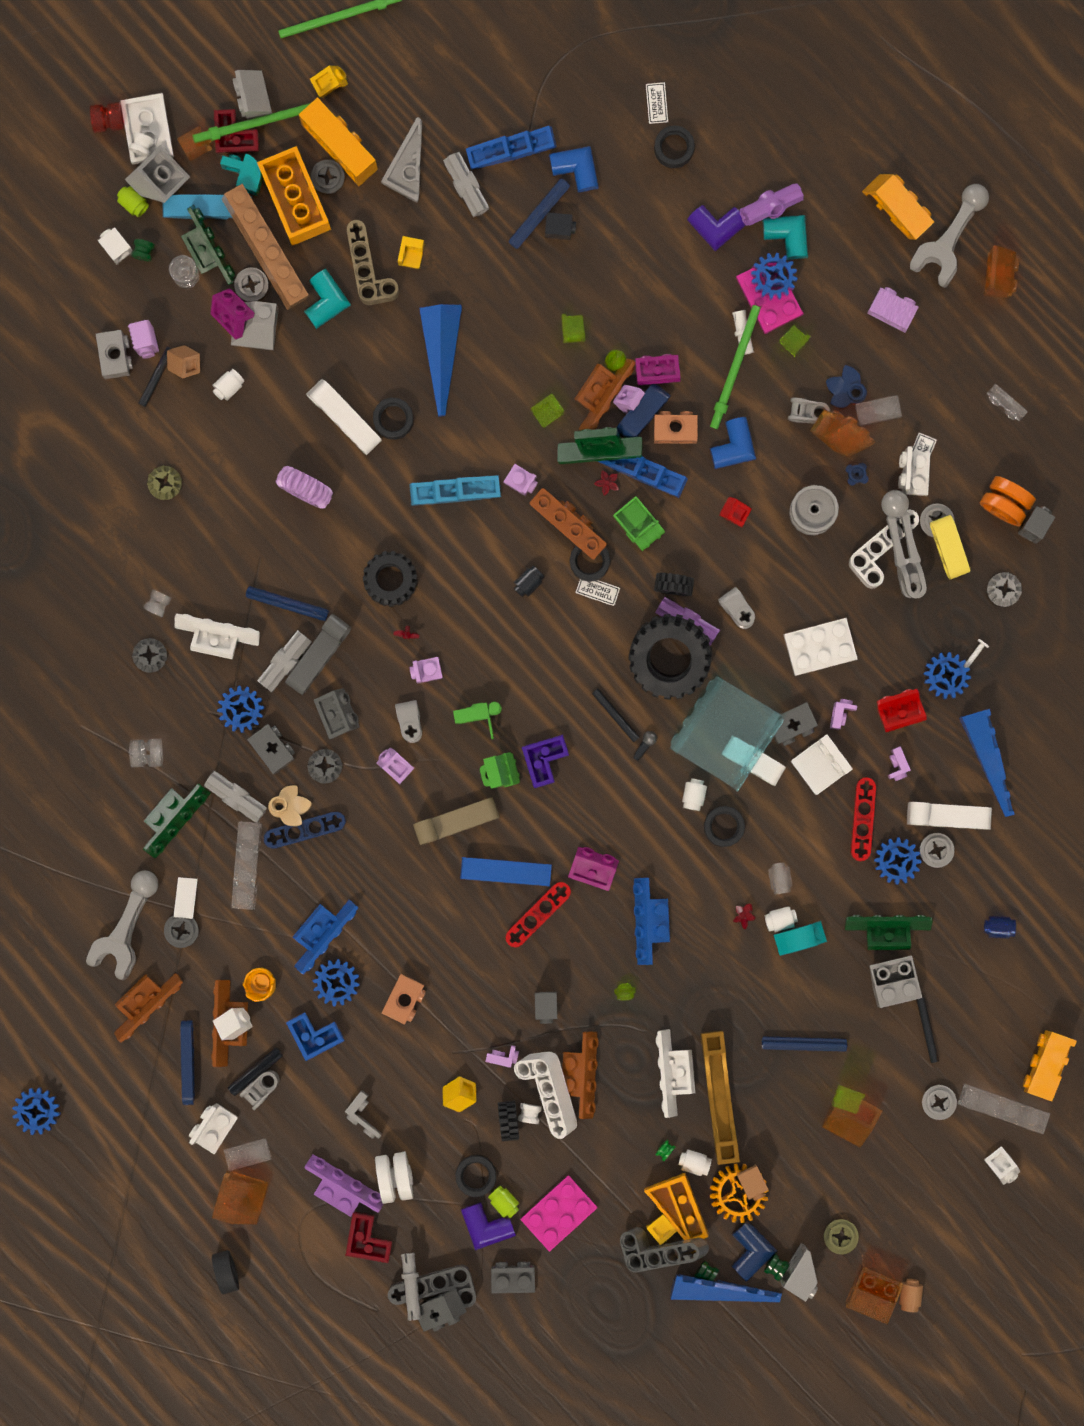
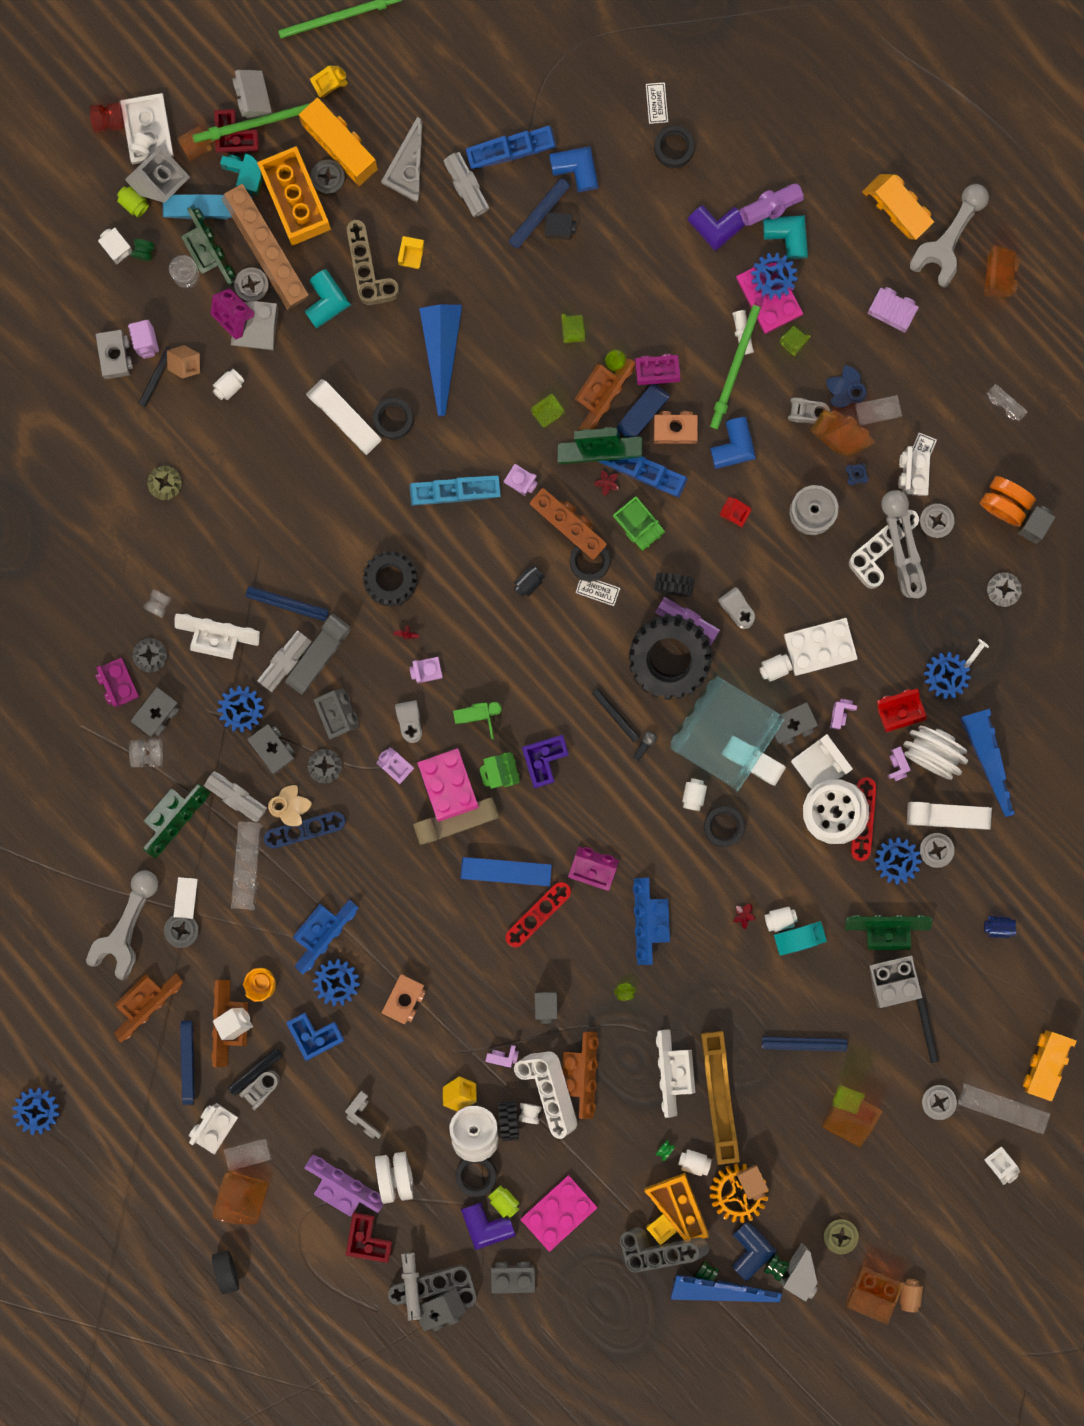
(117, 683): none -> magenta bracket
(144, 717): none -> dark grey brick
(304, 487): lavender gear -> none
(448, 785): none -> dark pink plate
(474, 1133): none -> white wheel
(628, 398): lavender bracket -> none
(775, 667): none -> white brick
(780, 878): clear brick -> none
(814, 819): none -> white wheel
(936, 751): none -> white wheel
(949, 547): light yellow beam -> none

